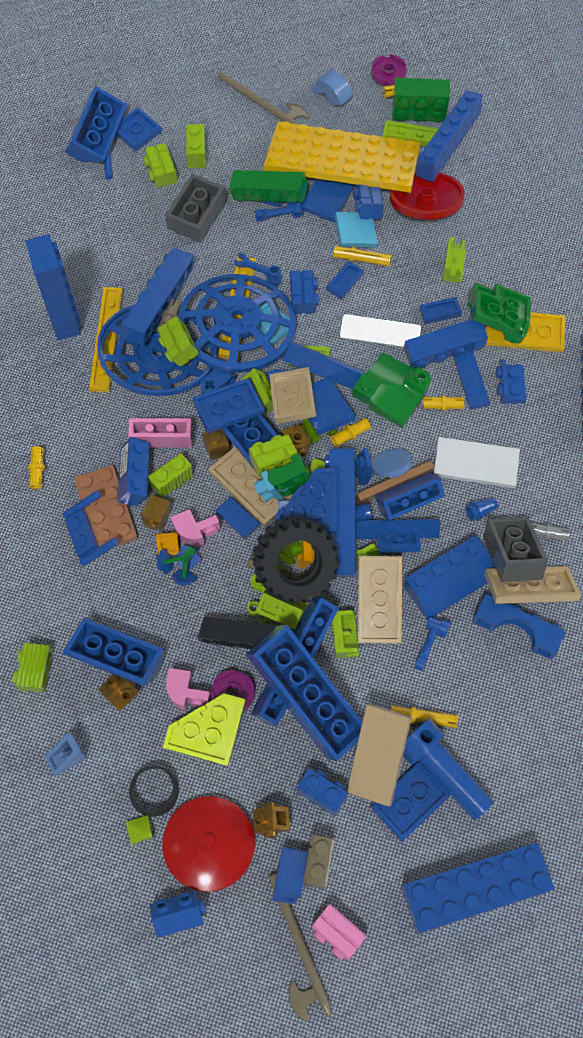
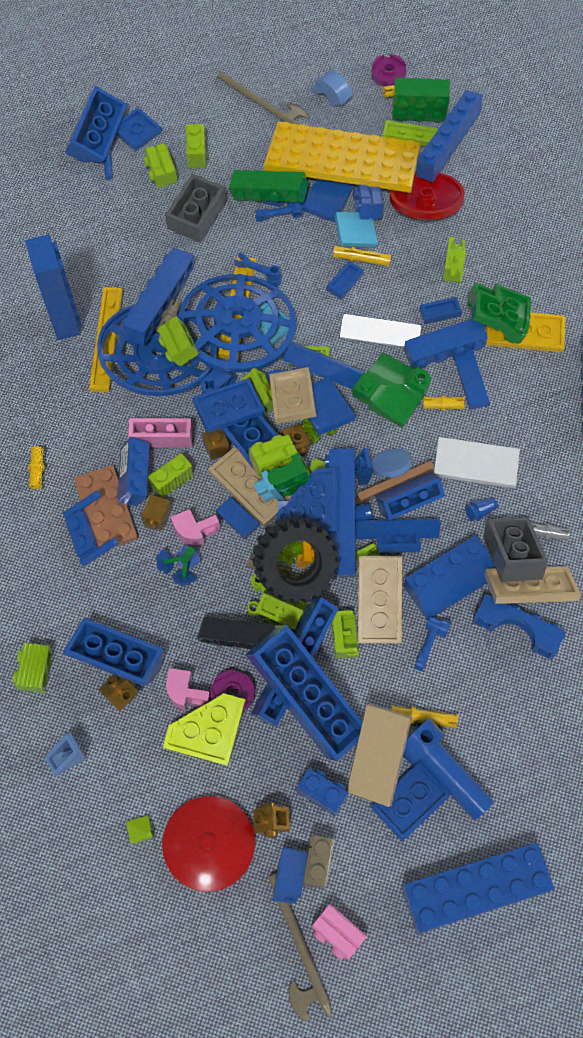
(164, 809): black tyre -> none
(167, 541): light orange tile -> none
(177, 914): blue brick -> none
(302, 291): blue brick -> none
(350, 432): yellow pin -> none
(511, 384): blue bracket -> none

